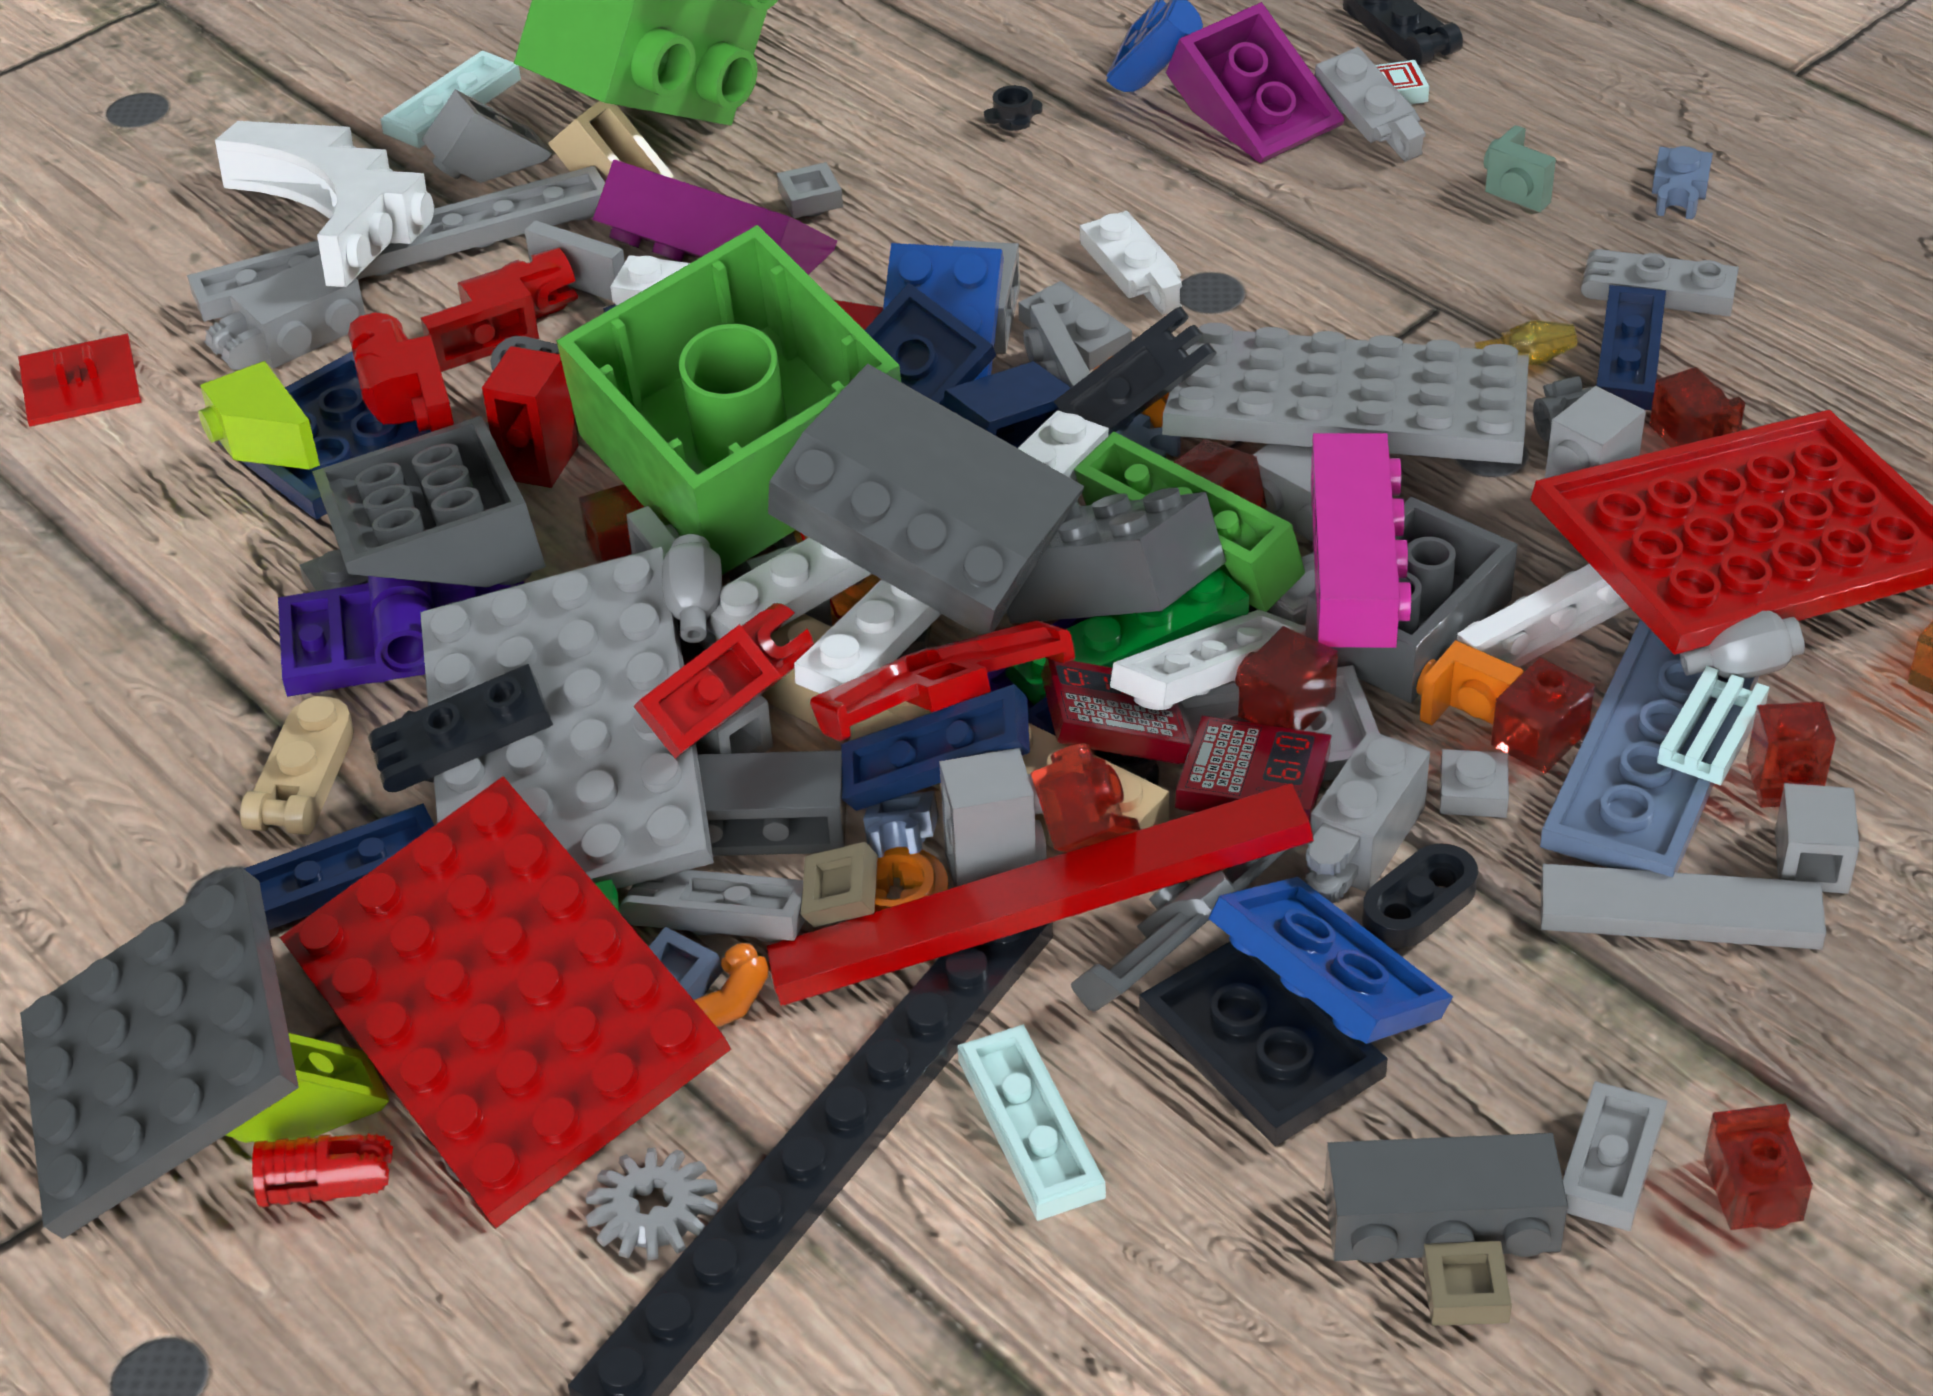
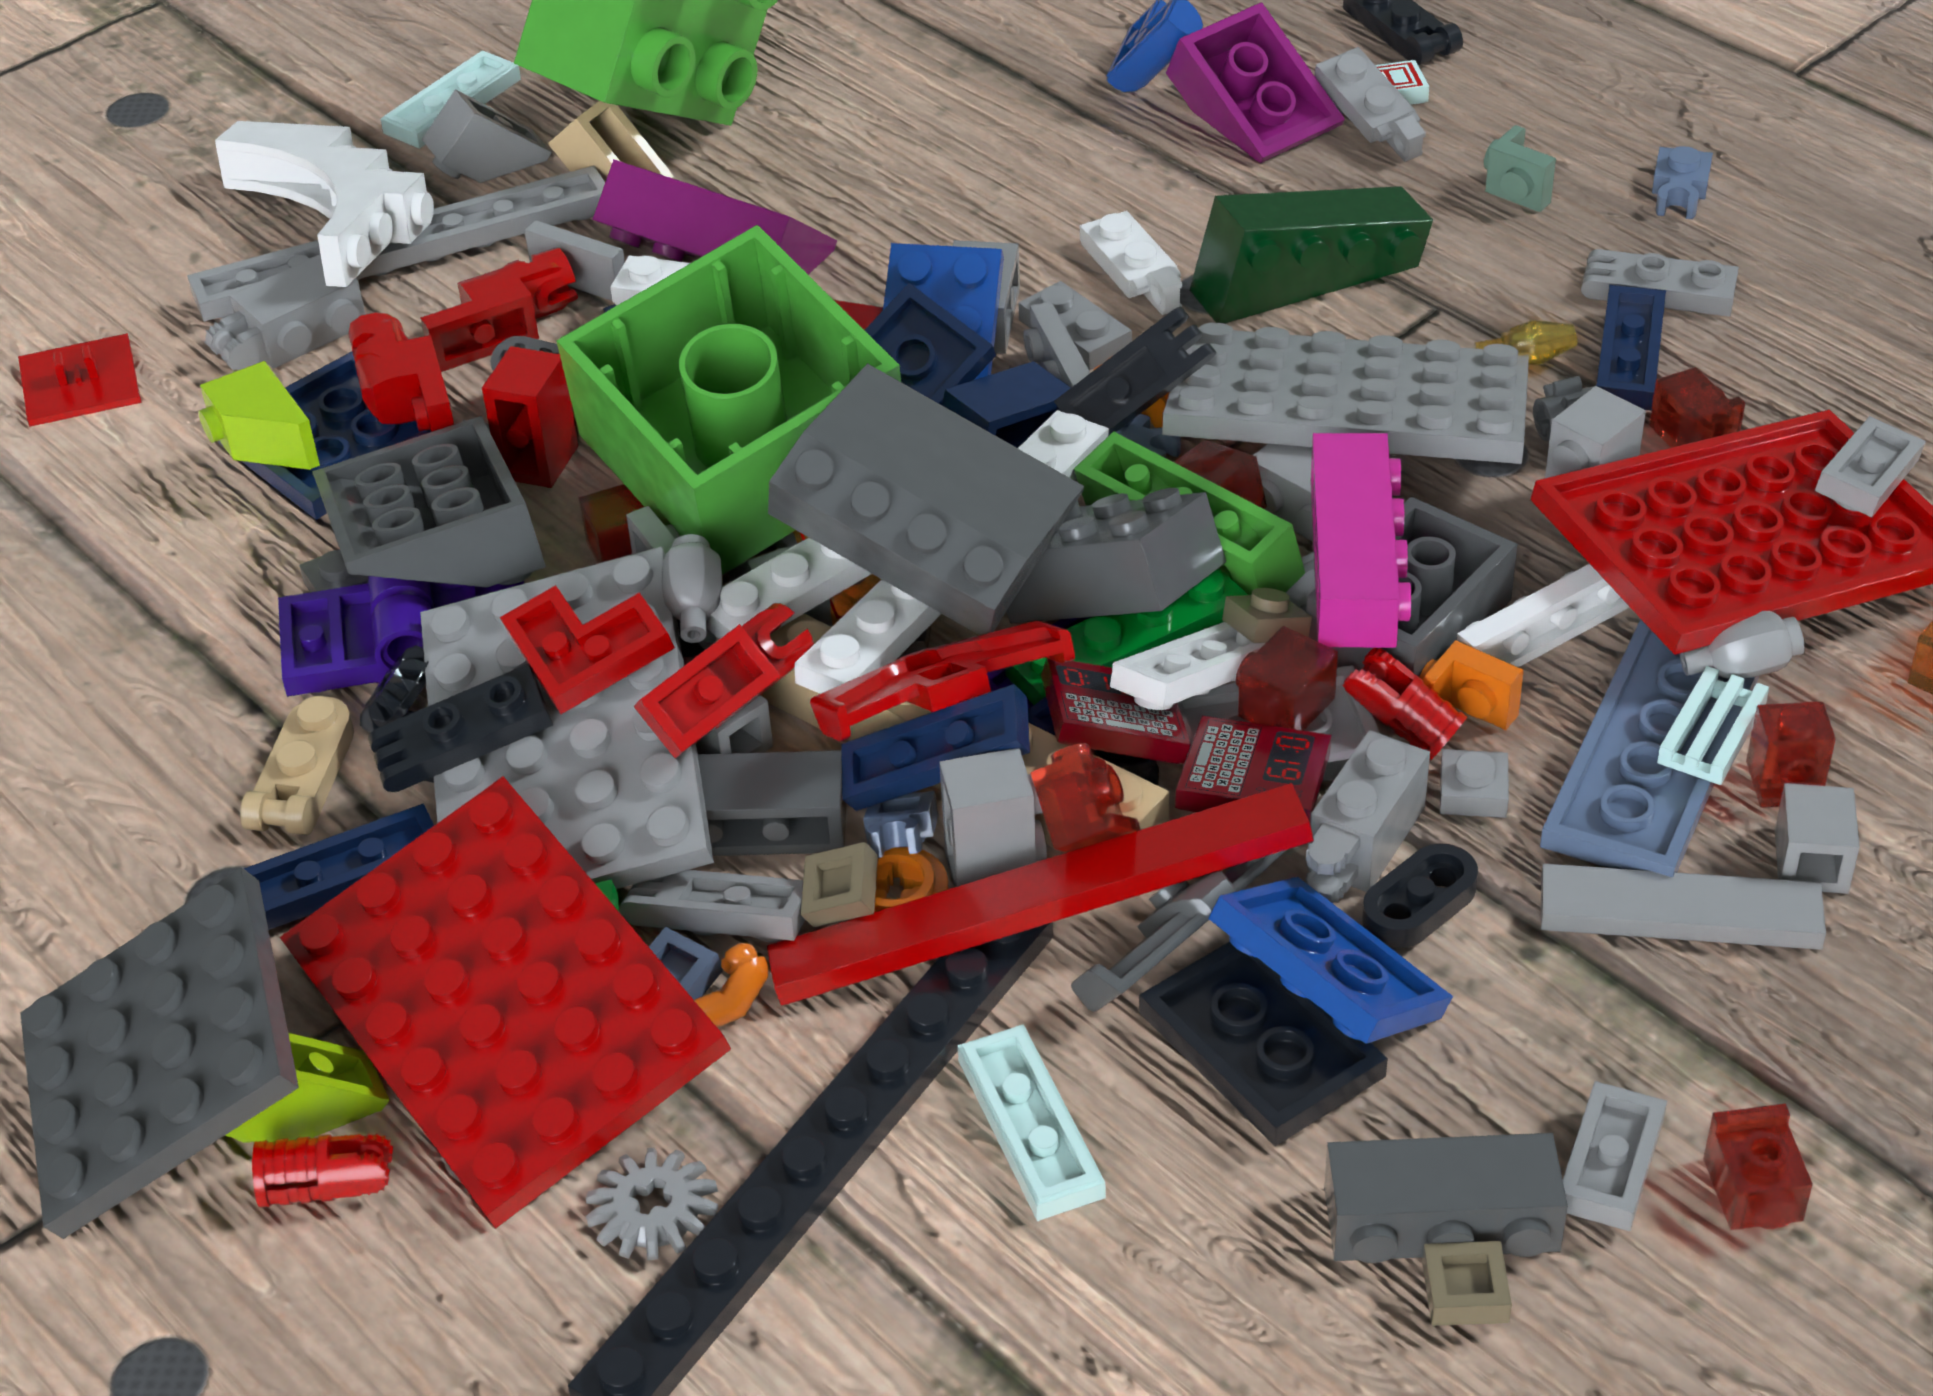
(396, 690): none -> black gear
(579, 658): none -> red plate
(810, 190): light grey plate -> none
(1013, 108): black plate -> none
(1264, 613): none -> dark tan plate
(1302, 245): none -> dark green wedge
(1403, 702): none -> red hinge
(1542, 715): clear red brick -> none
(1870, 466): none -> light grey plate

